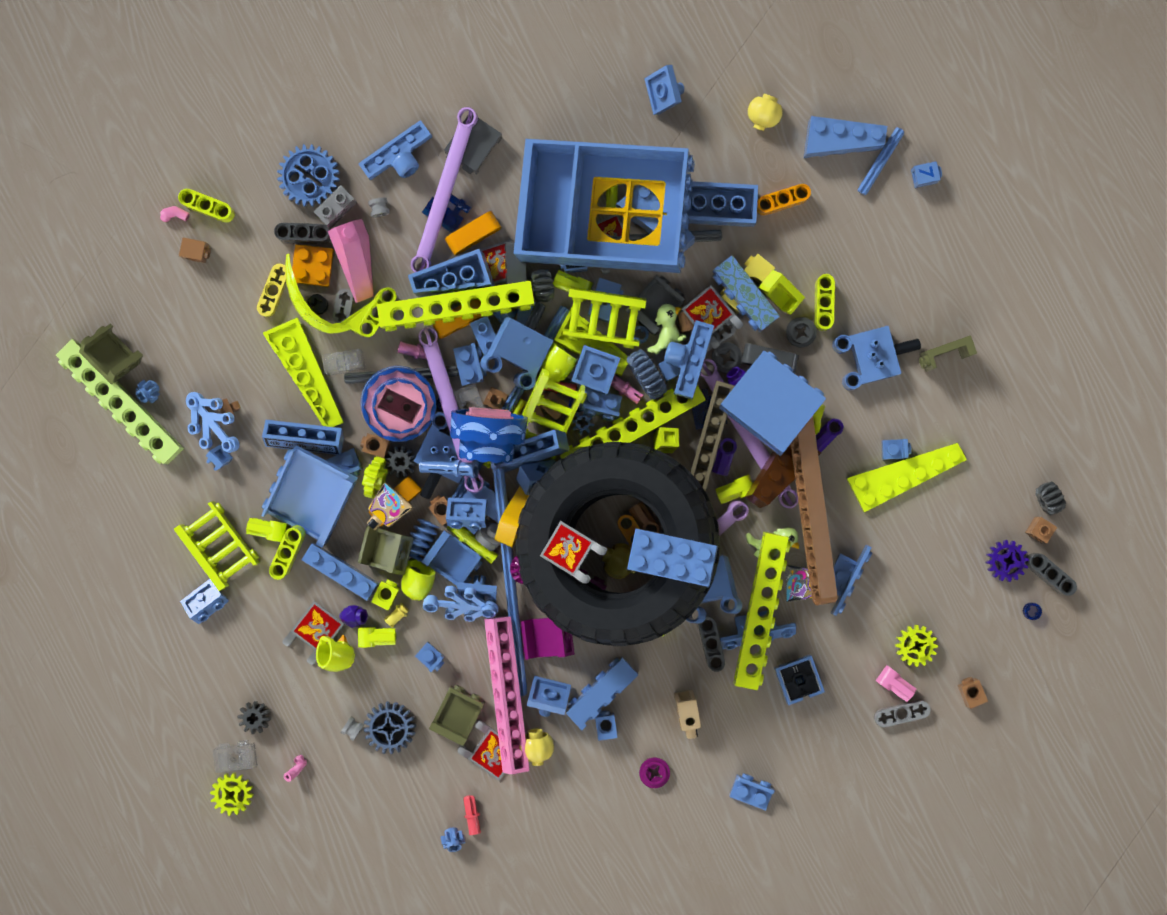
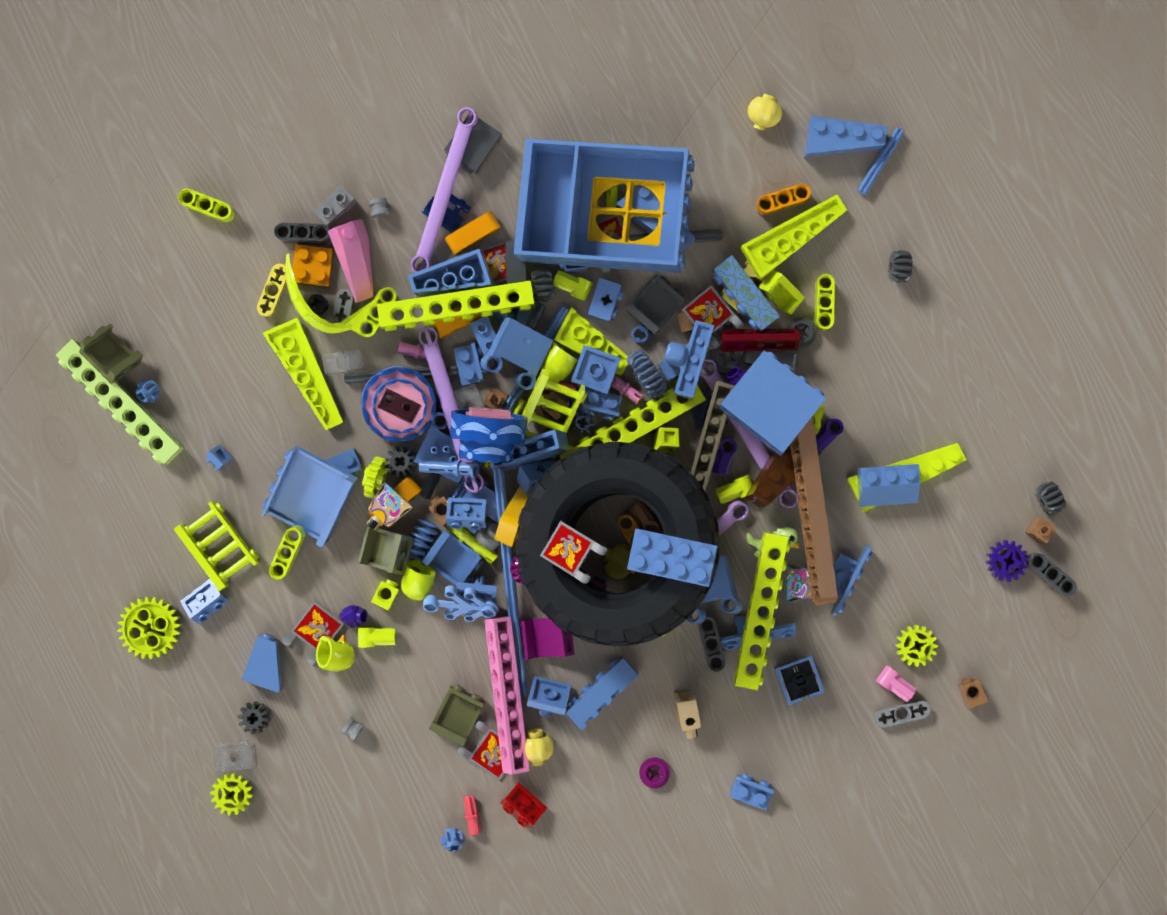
(142, 643): none -> neon yellow gear
(174, 211): bright pink arm -> none
(194, 250): medium nougat brick -> none
(209, 421): light blue plant -> none
(232, 407): medium nougat tile -> none
(265, 664): none -> medium blue slope
(270, 529): neon yellow piece -> none
(295, 771): bright pink arm -> none
(309, 437): medium blue brick -> none
(319, 162): medium blue gear -> none
(340, 571): medium blue brick -> none
(380, 729): sand blue gear -> none
(383, 449): medium nougat brick -> none
(393, 618): light yellow pin -> none
(397, 153): medium blue plate -> none
(430, 657): medium blue bracket -> none
(523, 806): none -> red bracket
(597, 299): neon yellow fence -> none
(604, 734): medium blue brick -> none
(663, 89): medium blue tile -> none
(669, 333): yellowish green animal -> none
(723, 204): medium blue brick -> none
(767, 340): none -> dark red fence
(779, 243): none -> neon yellow wing
(874, 355): medium blue piece -> none
(888, 485): none -> medium blue slope
(895, 449): medium blue bracket -> none
(900, 266): none -> dark grey gear
(926, 174): medium blue brick -> none
(964, 345): olive panel -> none
(1026, 608): clear blue bush -> none

